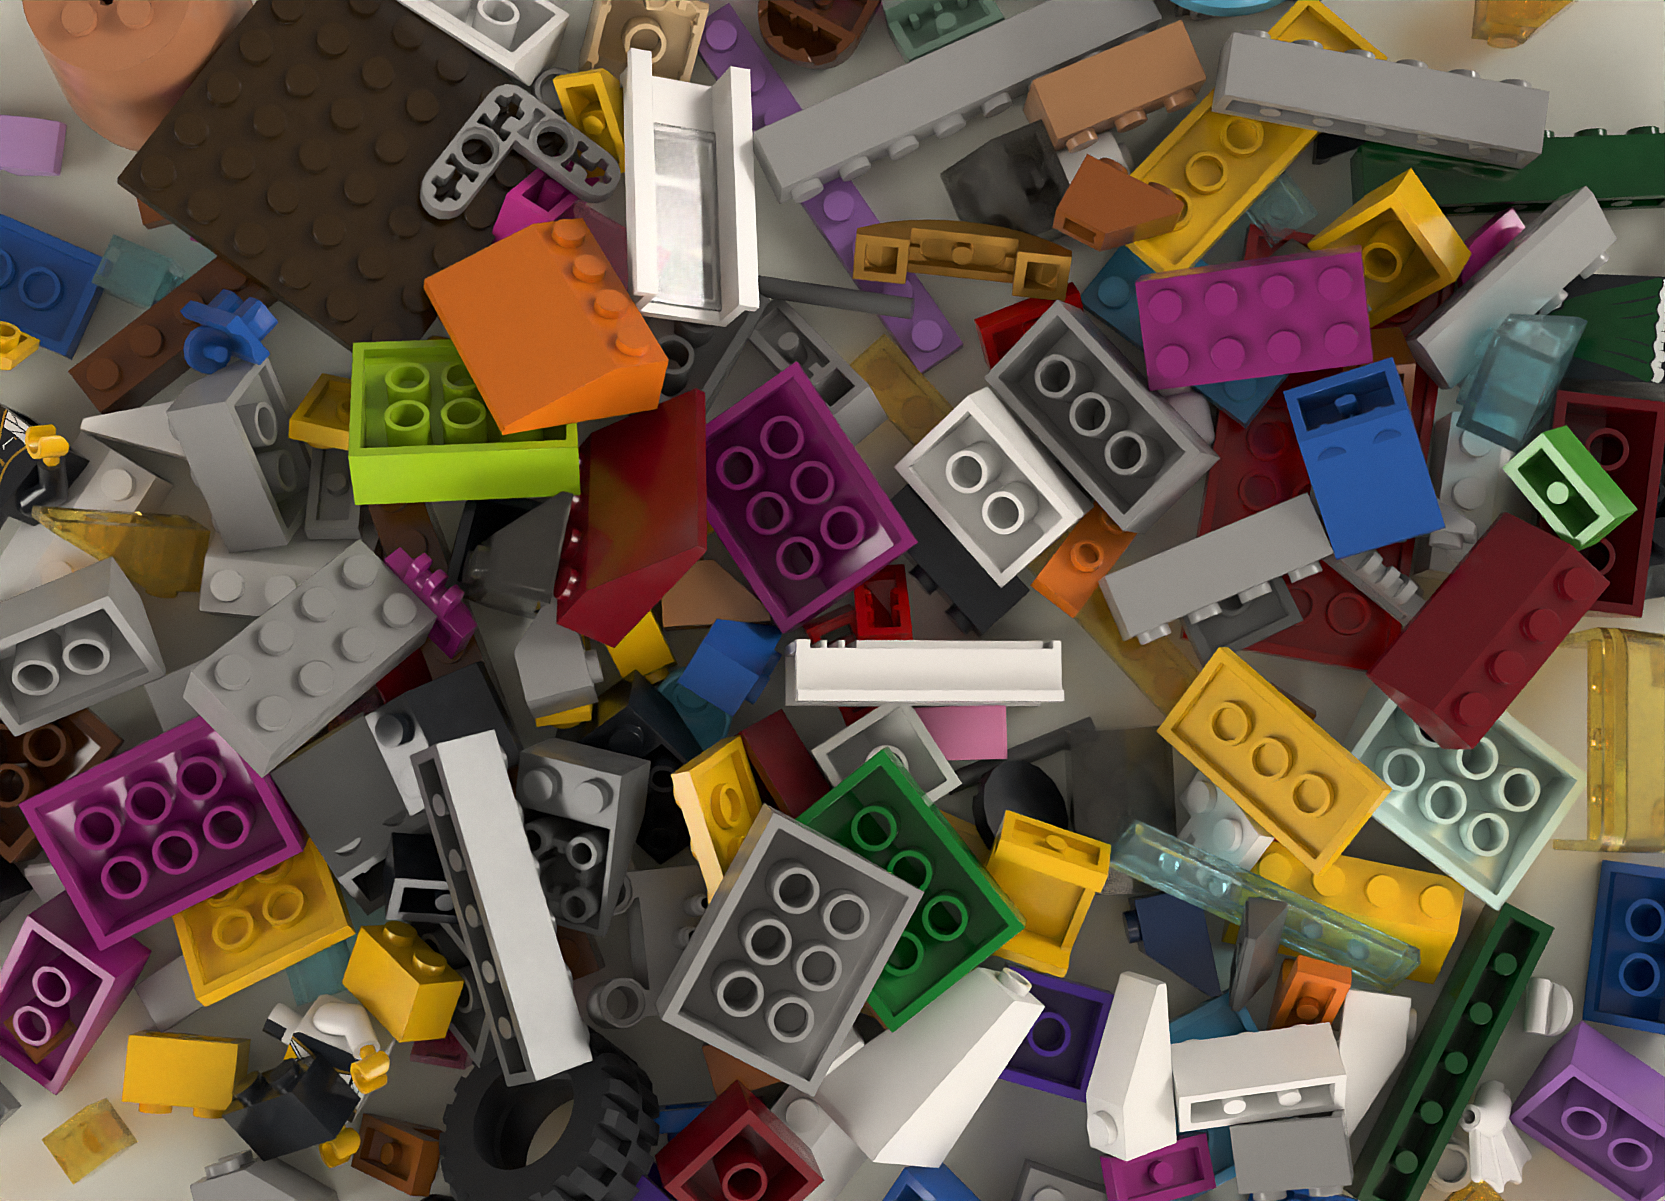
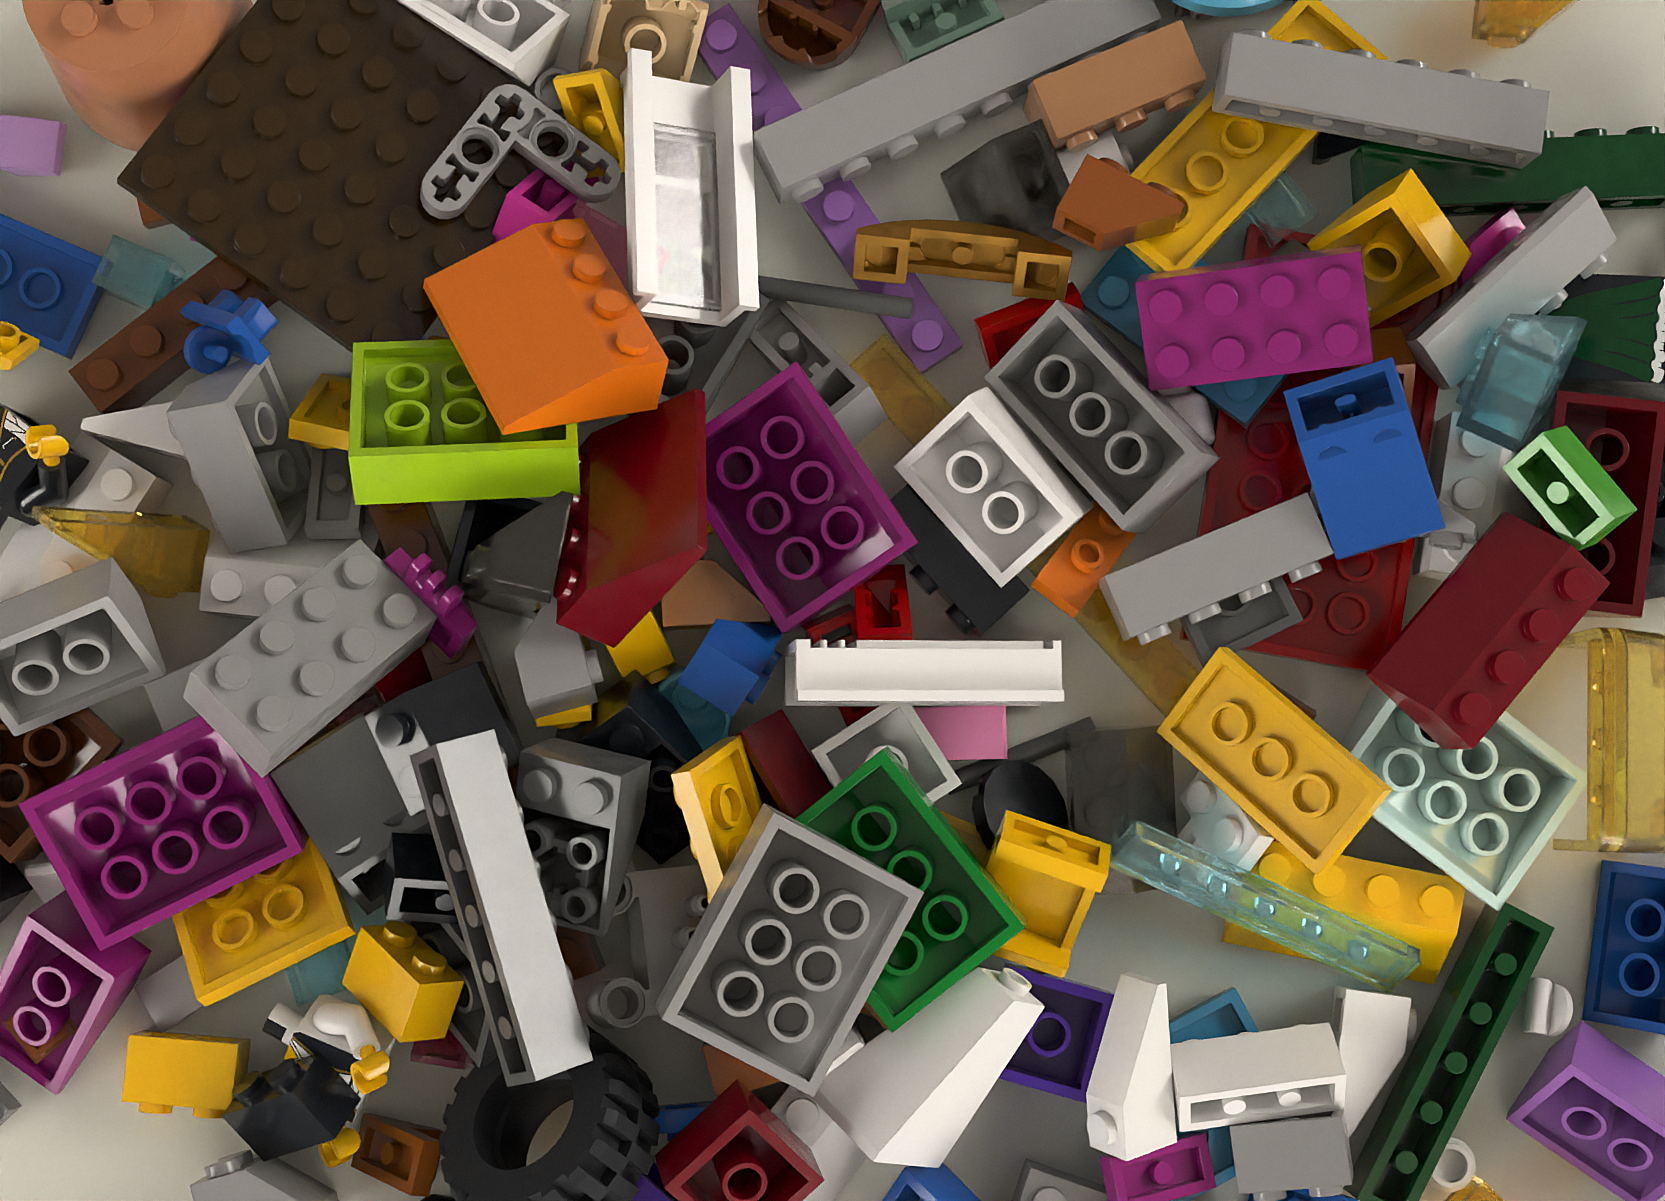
(89, 1140): clear yellow brick -> none
(1174, 937): dark blue slope -> none
(1255, 948): dark grey slope -> none
(1308, 992): orange slope -> none
(1382, 584): light grey hinge -> none
(1494, 1143): white arm -> none

